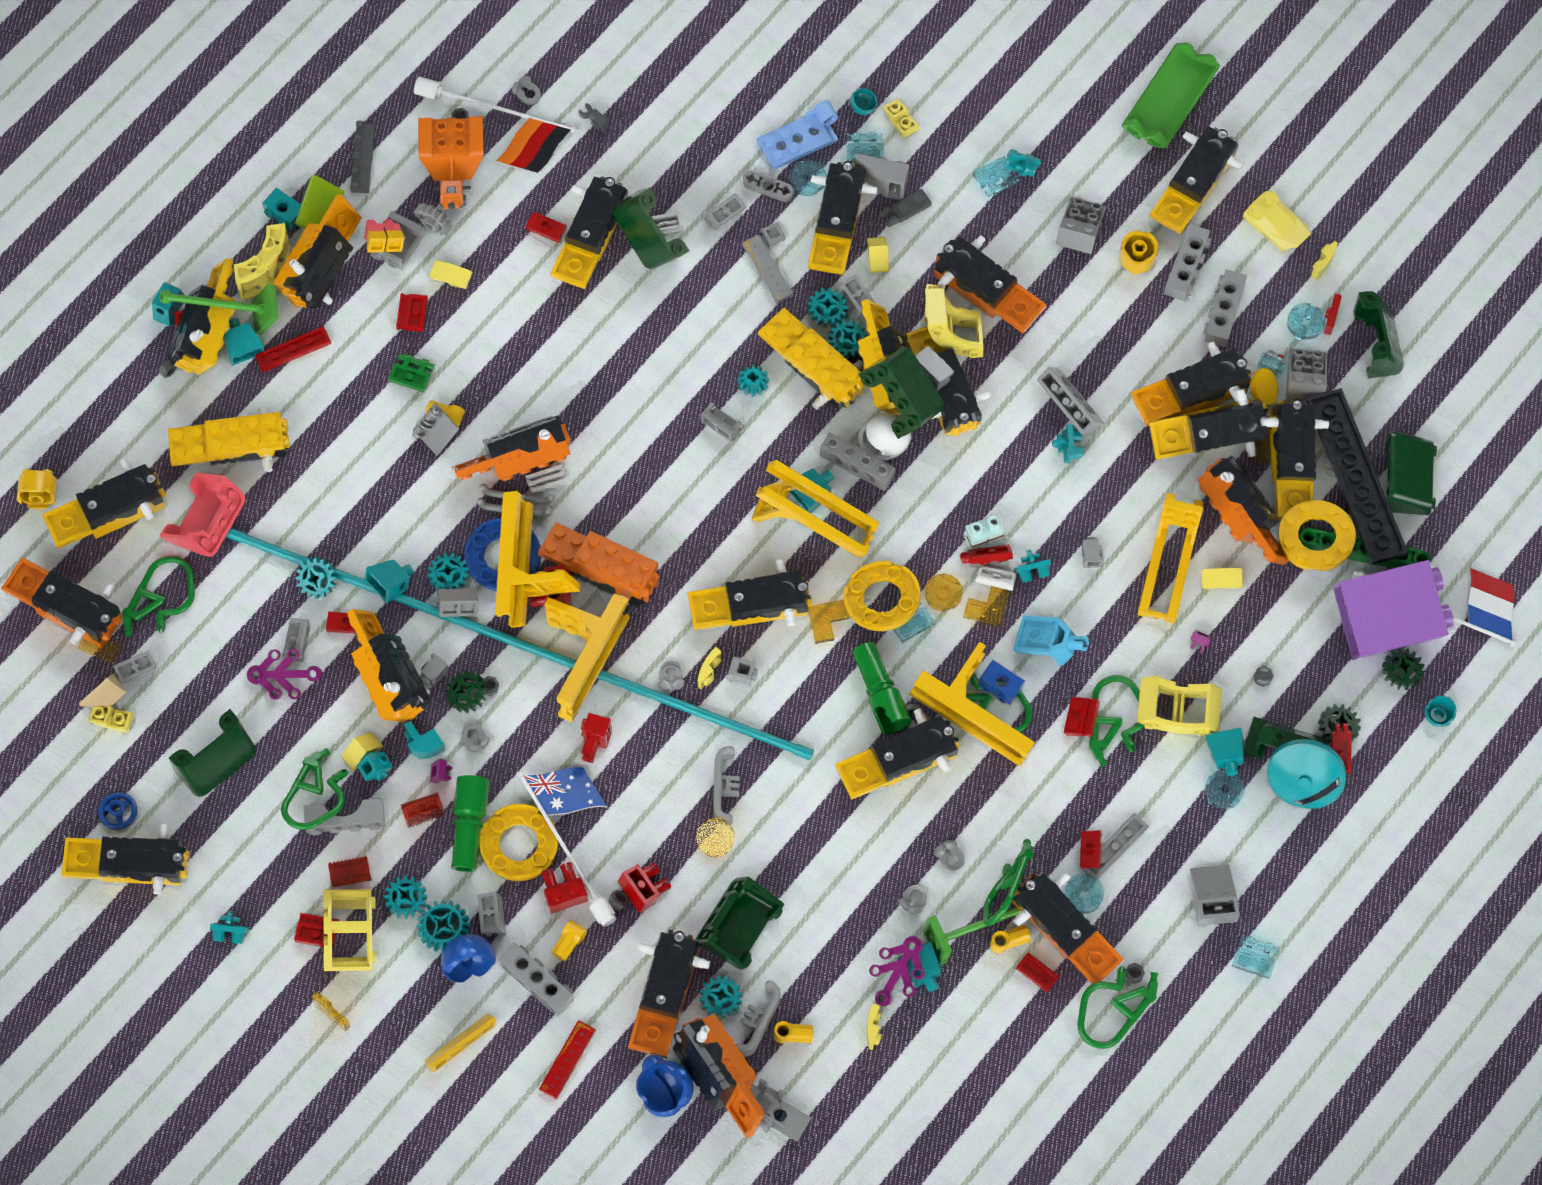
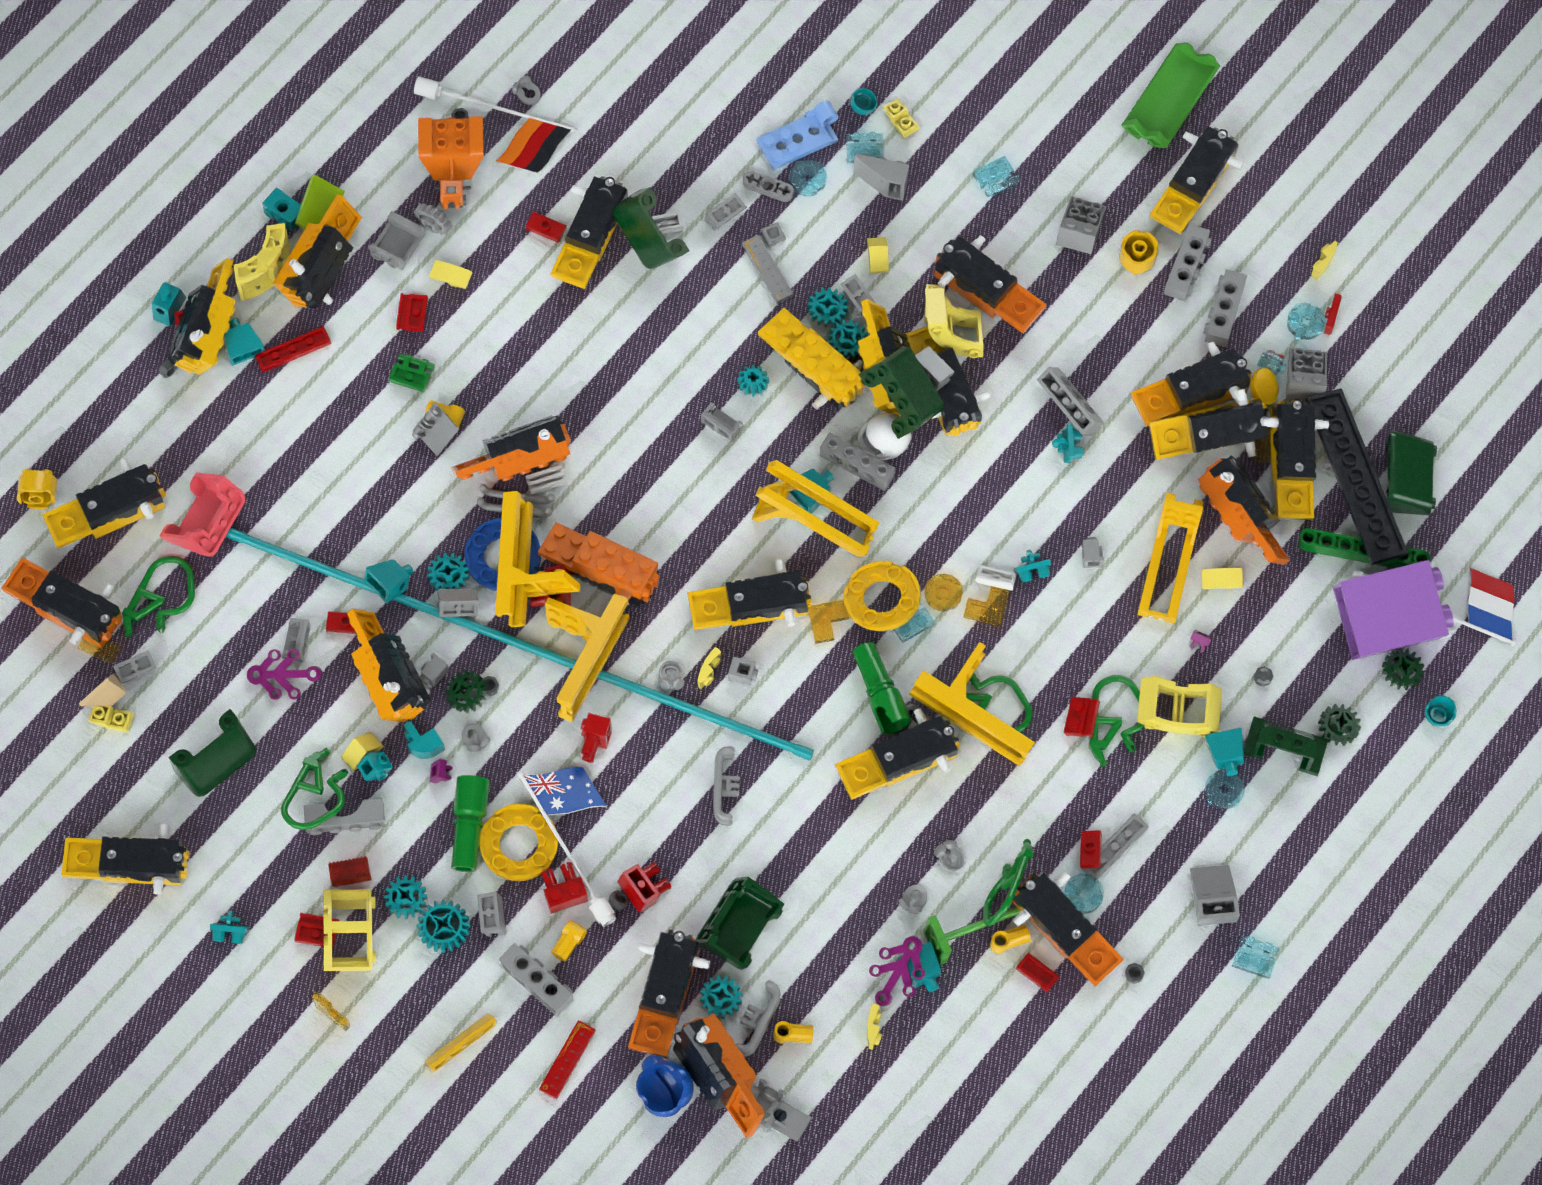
(117, 804): blue piece -> none
(231, 440): yellow piece -> none
(263, 305): bright green tile -> none
(319, 585): teal gear -> none
(362, 157): dark grey hinge -> none
(383, 236): yellow hips -> none
(422, 810): clear red brick -> none
(467, 957): blue piece -> none
(597, 119): dark grey plate -> none
(715, 837): clear yellow tile -> none
(837, 216): piece -> none
(906, 208): dark grey hinge -> none
(983, 532): light aqua hips -> none
(987, 554): red hinge -> none
(995, 673): blue brick -> none
(1021, 163): teal hips -> none
(1048, 637): medium azure plate -> none
(1149, 997): green piece -> none
(1276, 221): light yellow slope -> none
(1306, 774): teal dish -> none
(1310, 559): yellow plate -> none
(1342, 744): red hinge -> none
(1387, 351): dark green windscreen -> none

